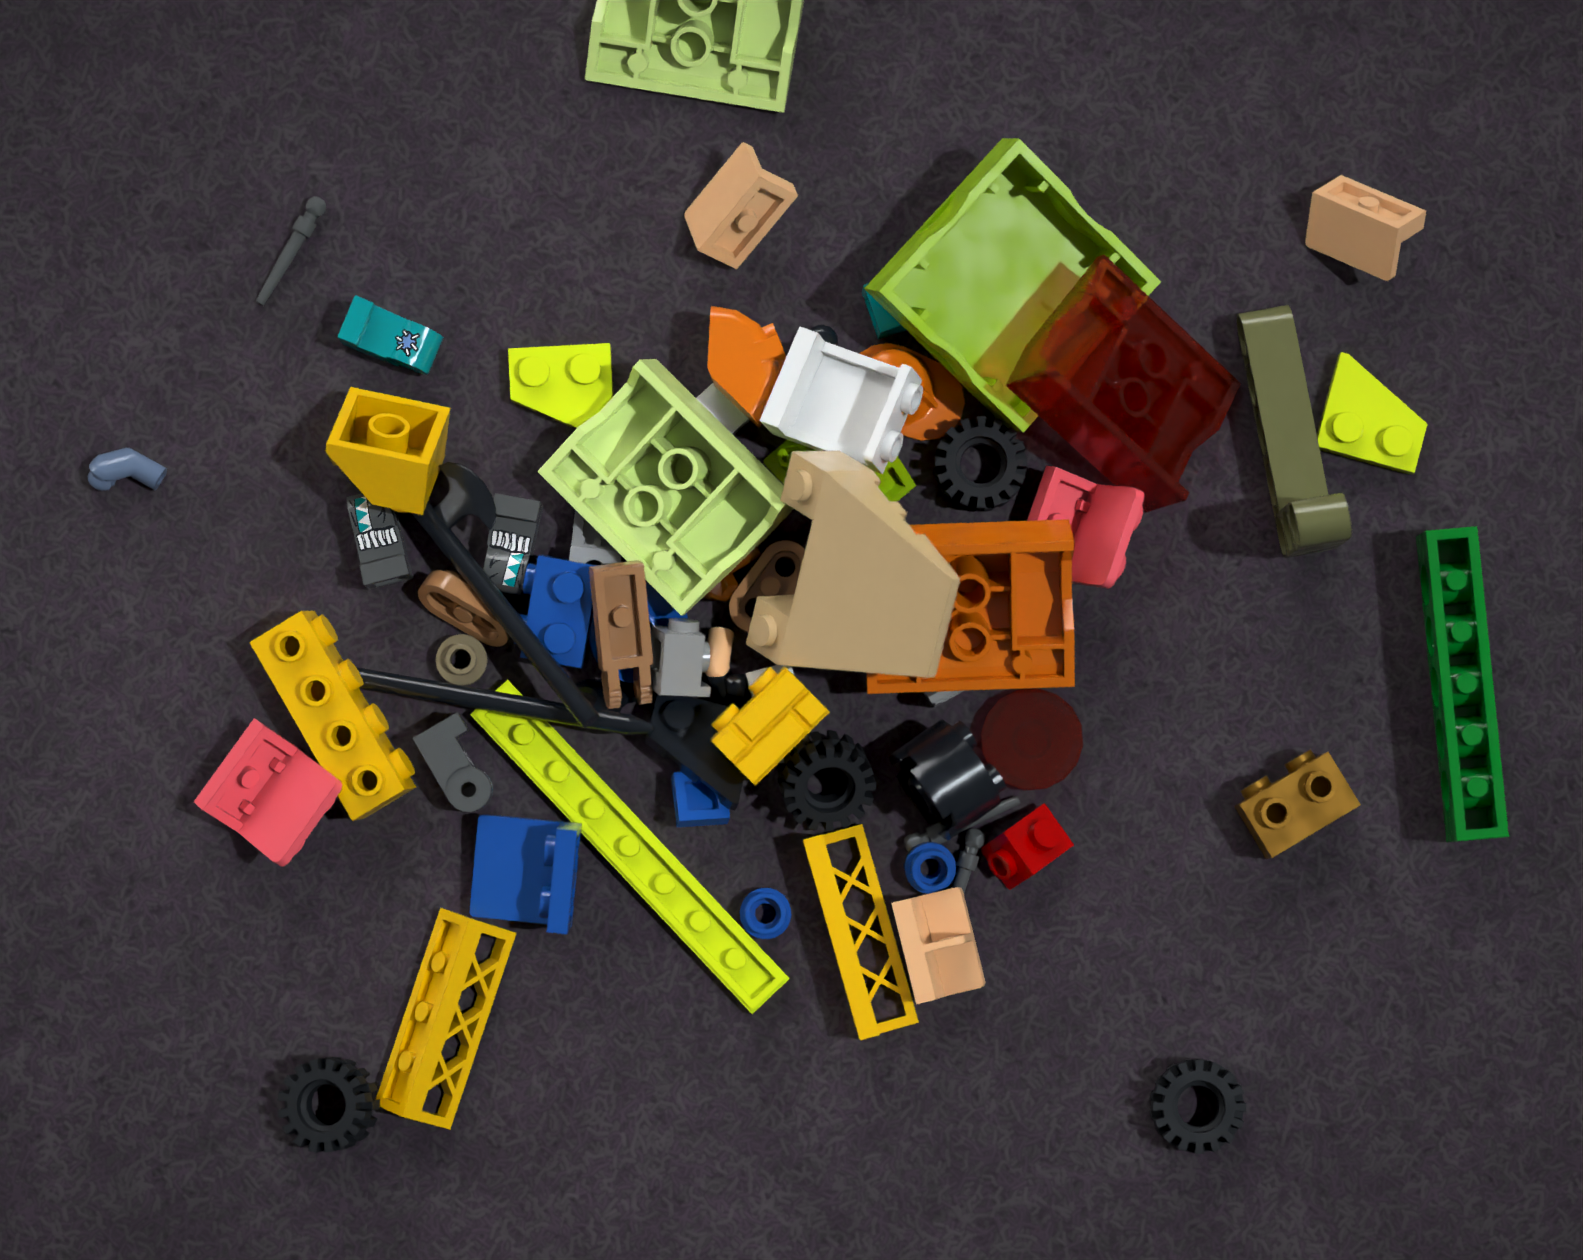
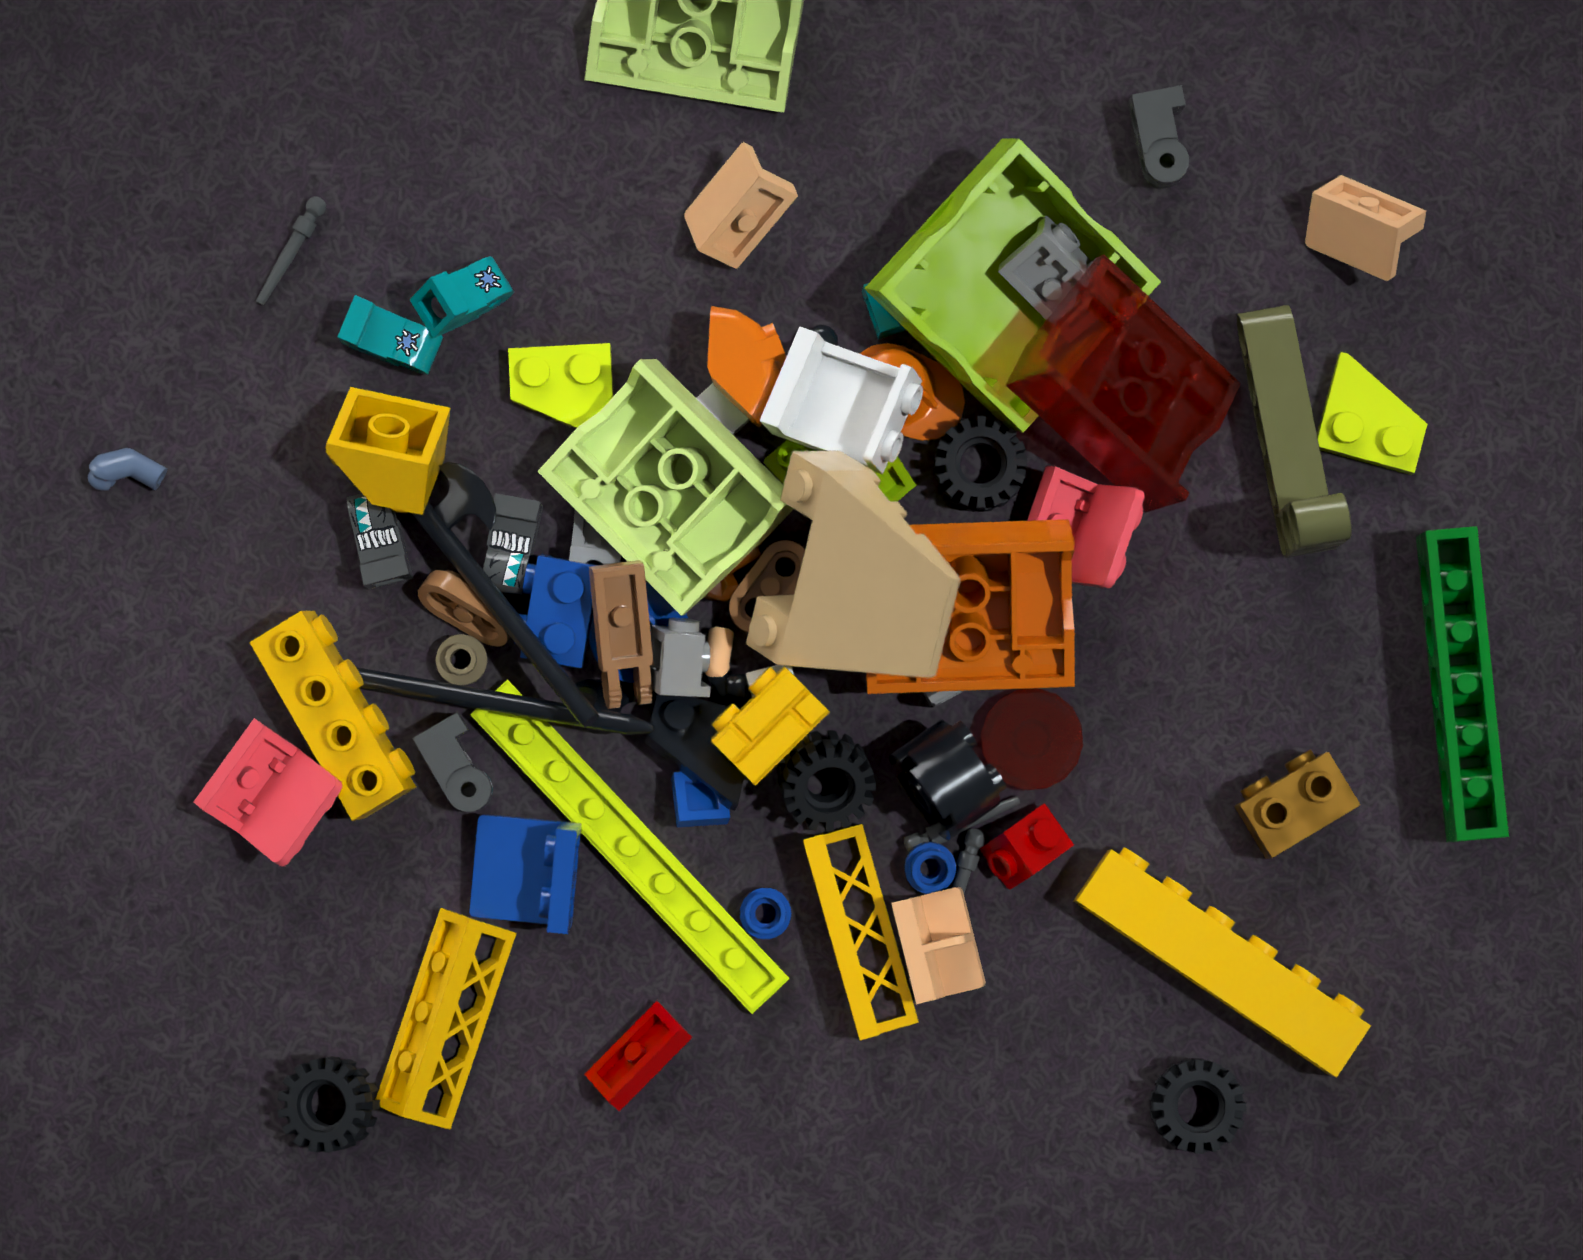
(462, 295): none -> teal leg
(638, 1056): none -> red plate
(1046, 266): none -> light grey bracket
(1154, 128): none -> dark grey leg
(1222, 962): none -> yellow brick

